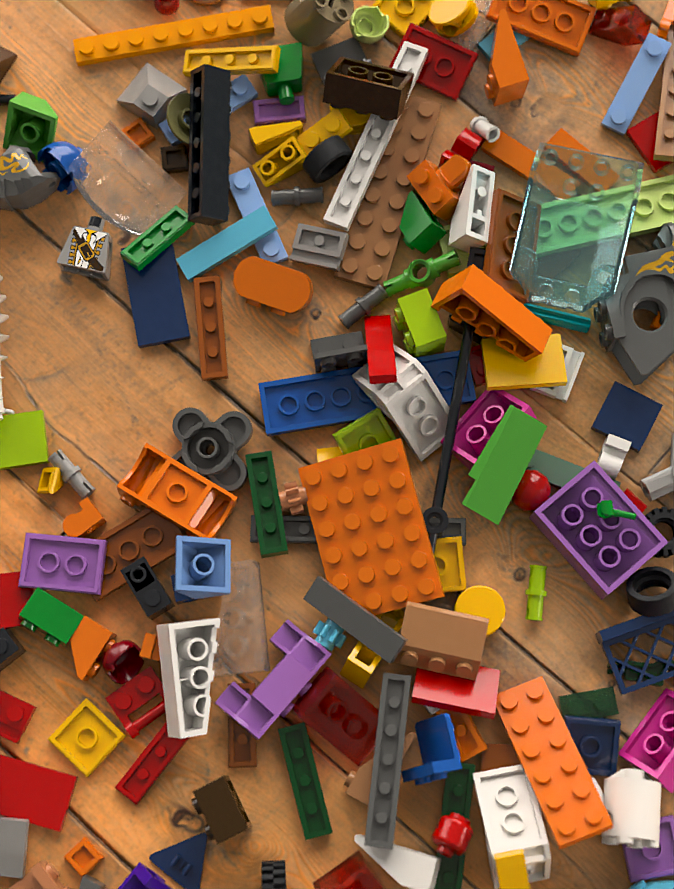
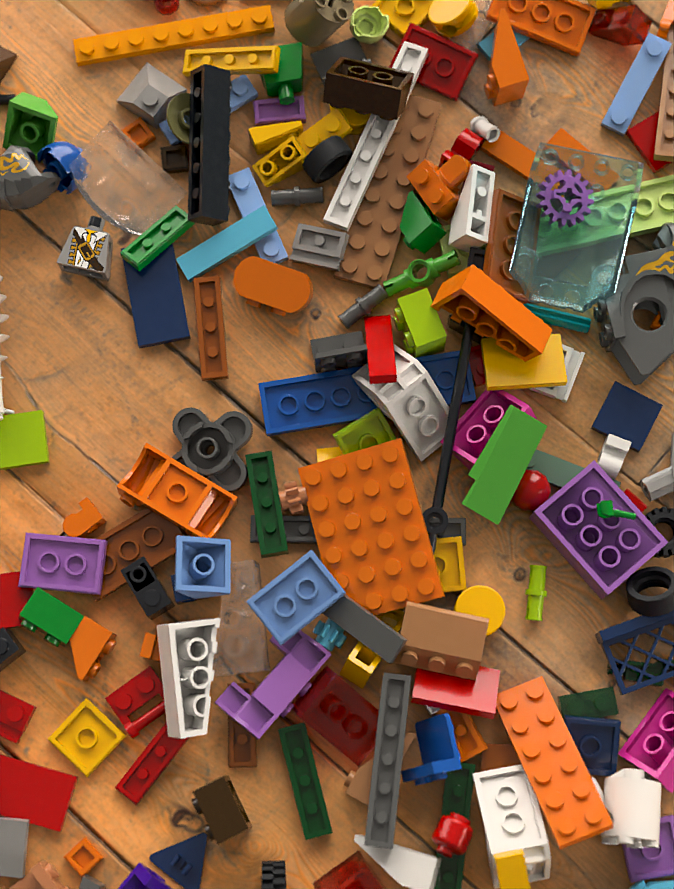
(50, 481): yellow slope -> none
(71, 474): light grey pin -> none
(122, 661): dark red hair -> none
(296, 597): none -> medium blue tile
(556, 206): none -> medium lavender gear

